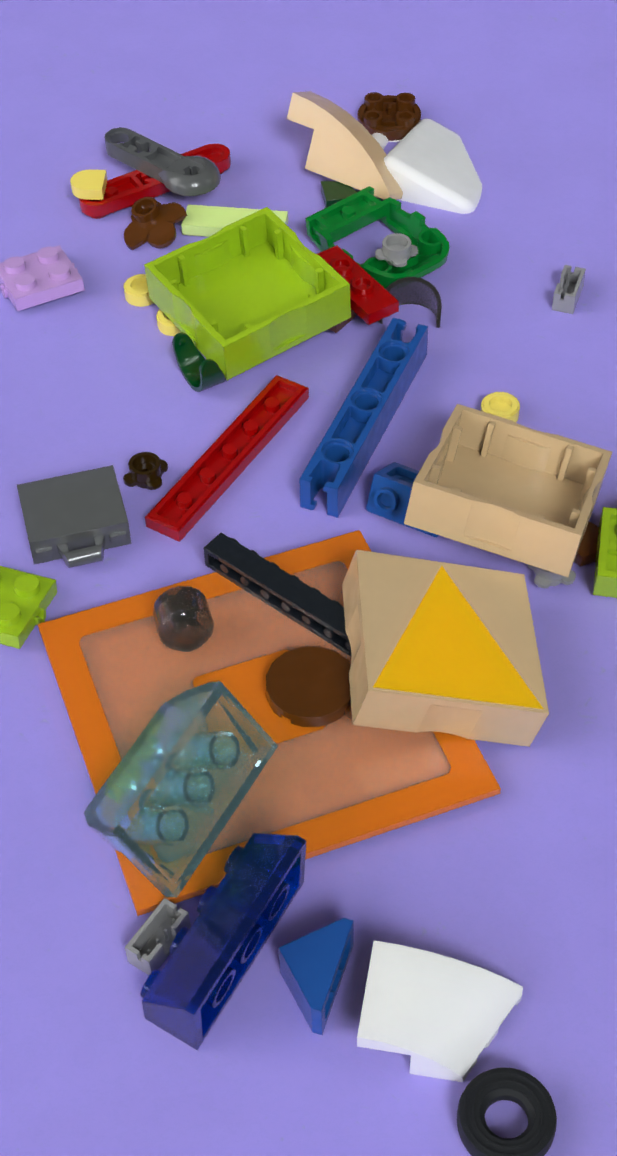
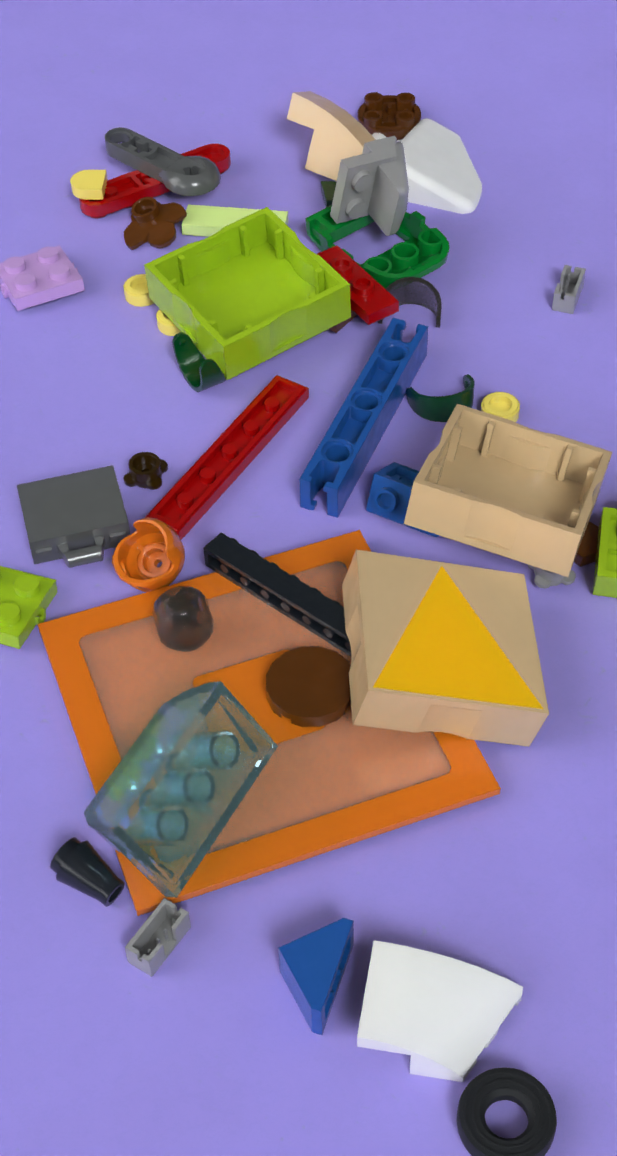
(86, 871): none -> black cone
(140, 553): none -> orange helmet
(225, 937): clear blue slope -> none
(373, 185): none -> light grey piece
(396, 250): light grey plate -> none
(441, 407): none -> dark green helmet

